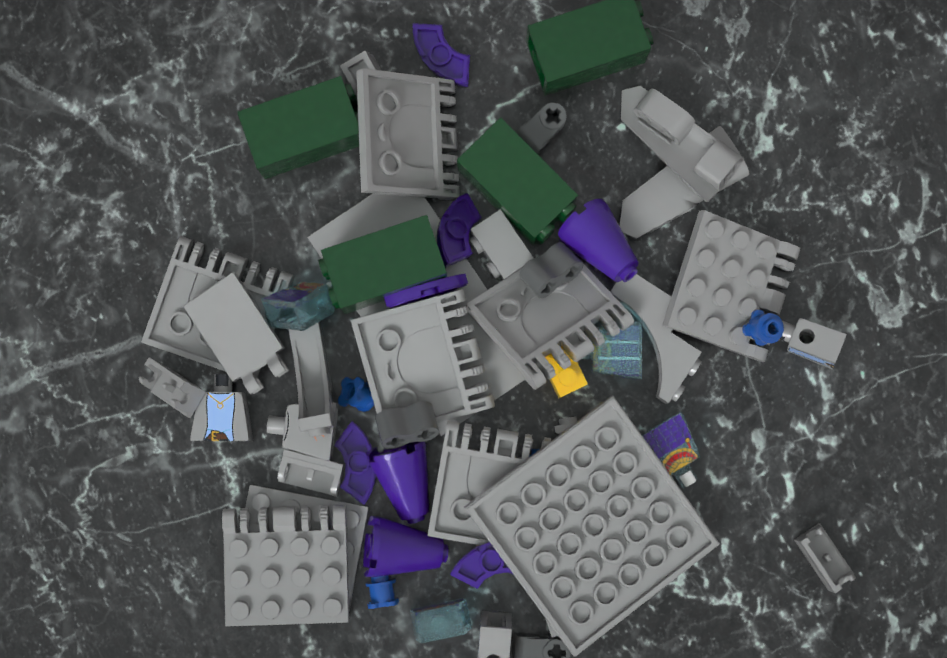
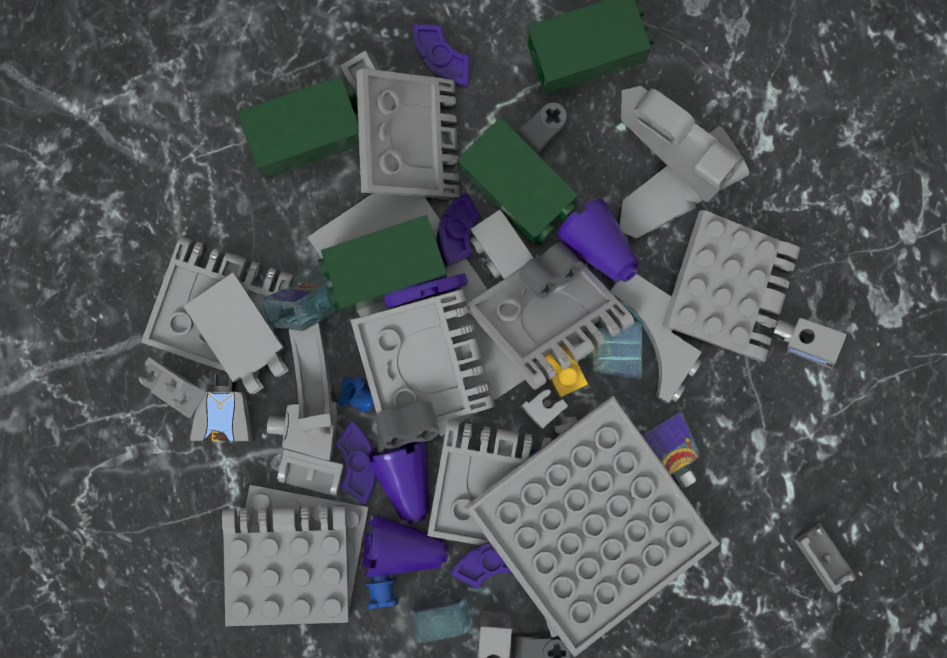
(539, 412): none -> light grey hinge
(764, 327): blue brick -> none

